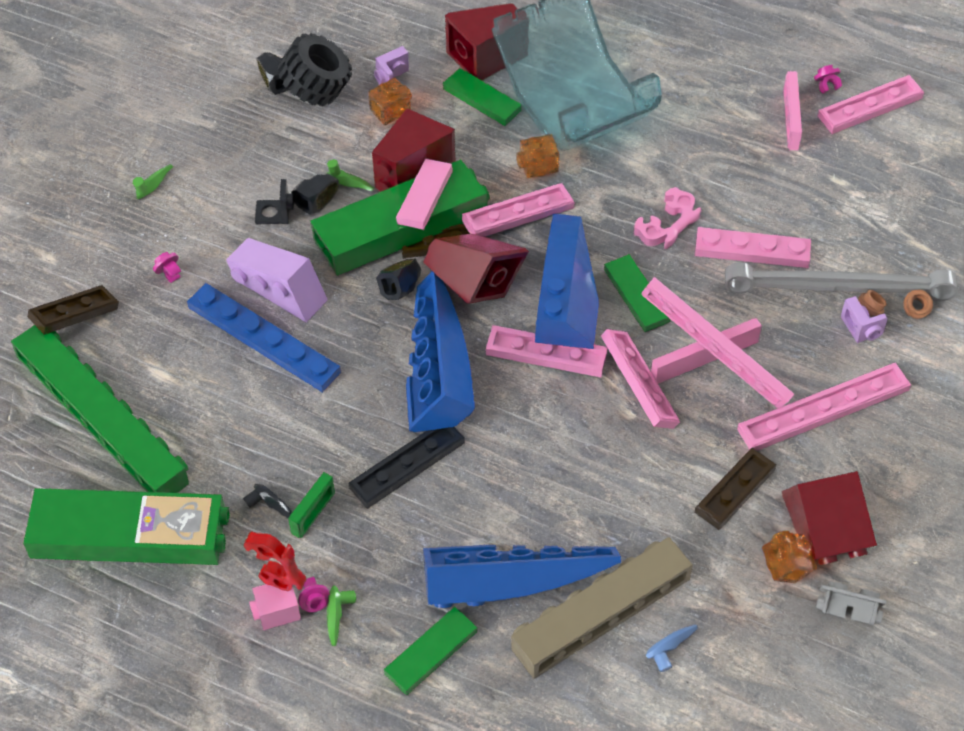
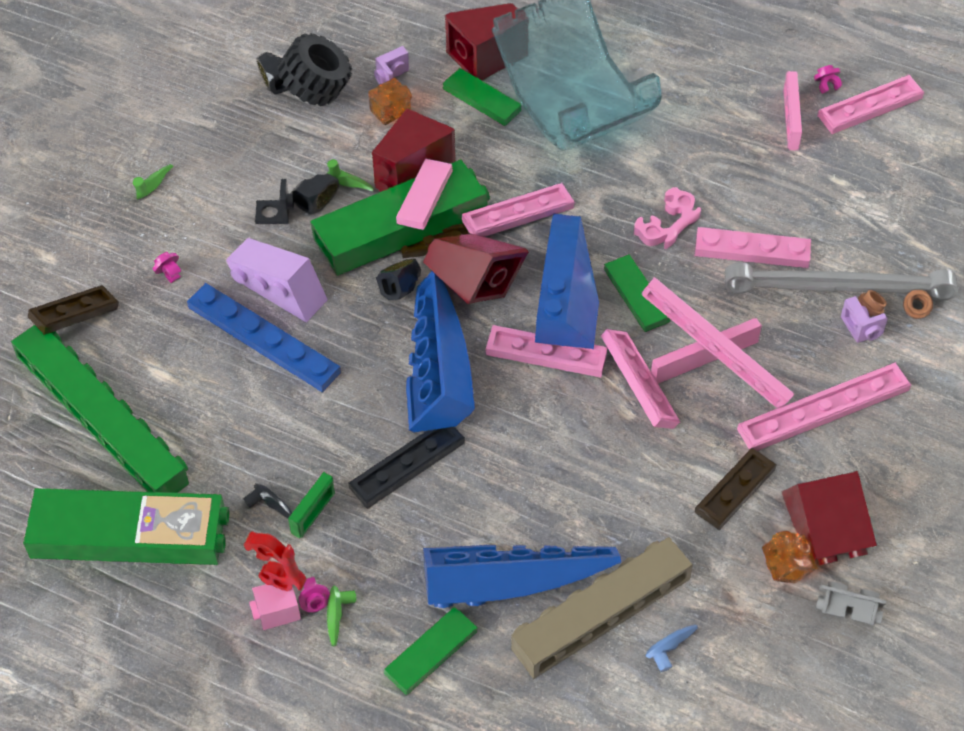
(538, 156): clear orange brick -> none

